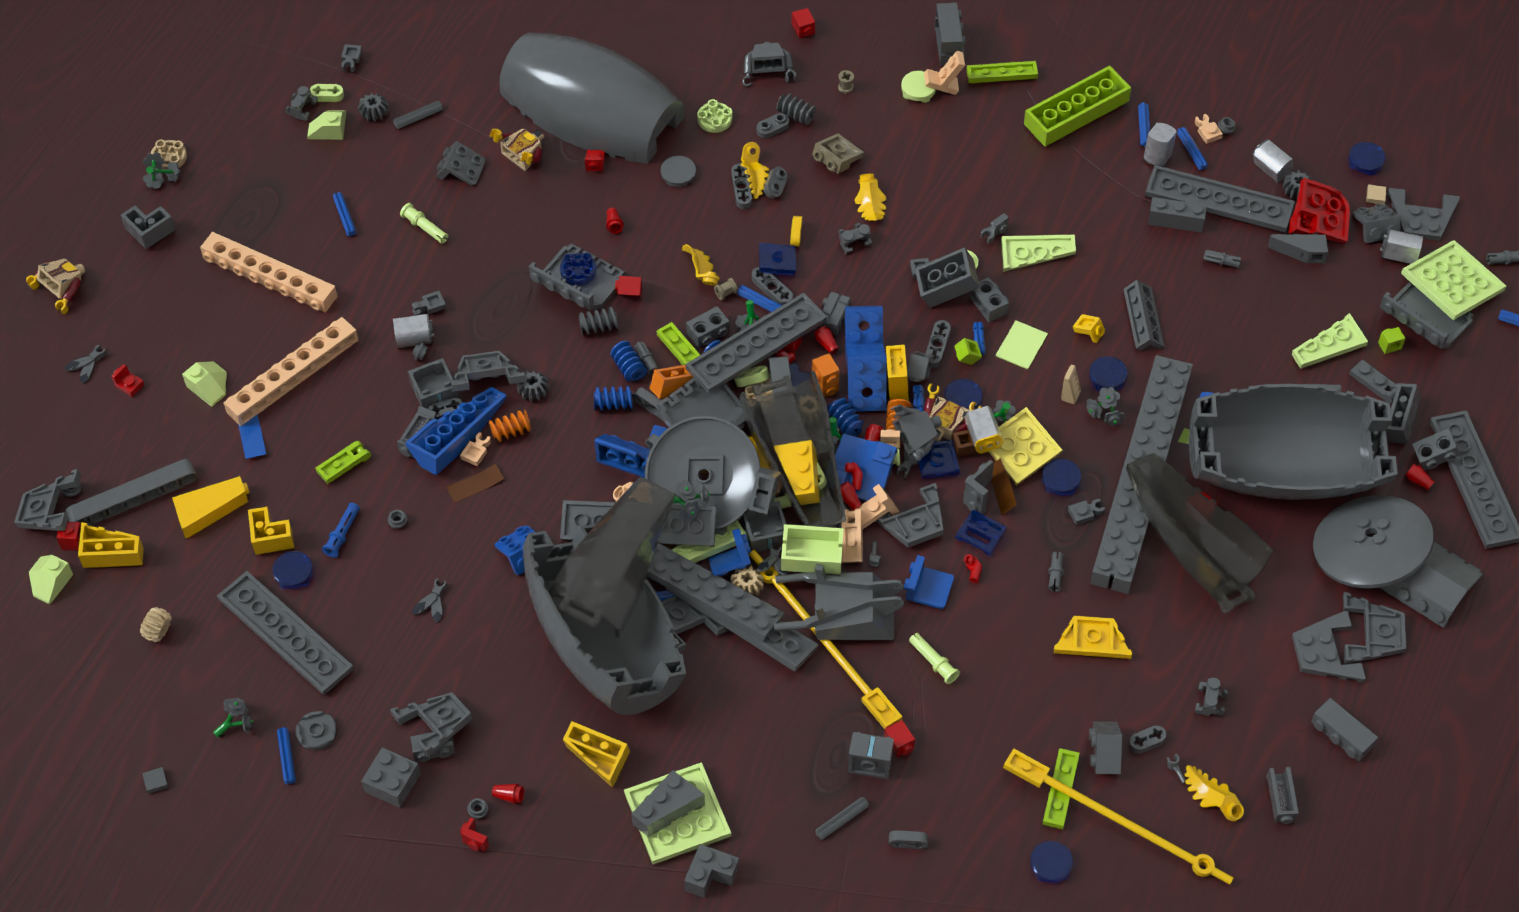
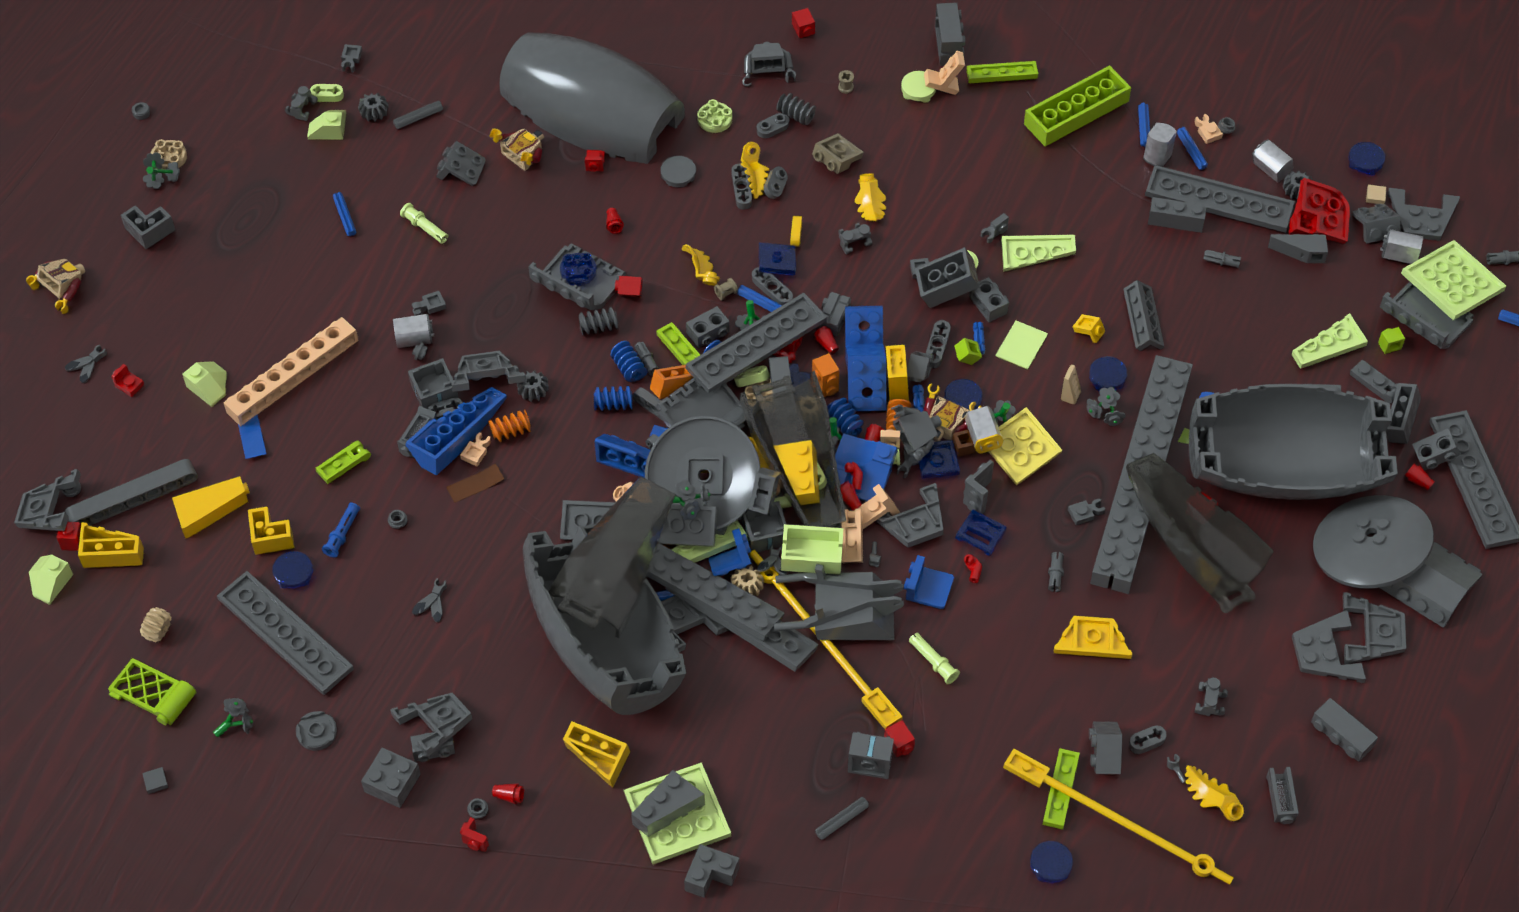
(141, 111): none -> dark grey tile
(170, 701): none -> lime piece
(269, 272): light nougat brick -> none
(286, 755): blue axle -> none
(512, 547): blue bracket -> none
(908, 839): dark grey beam -> none
(1002, 487): reddish brown sticker -> none
(1061, 477): clear blue tile -> none

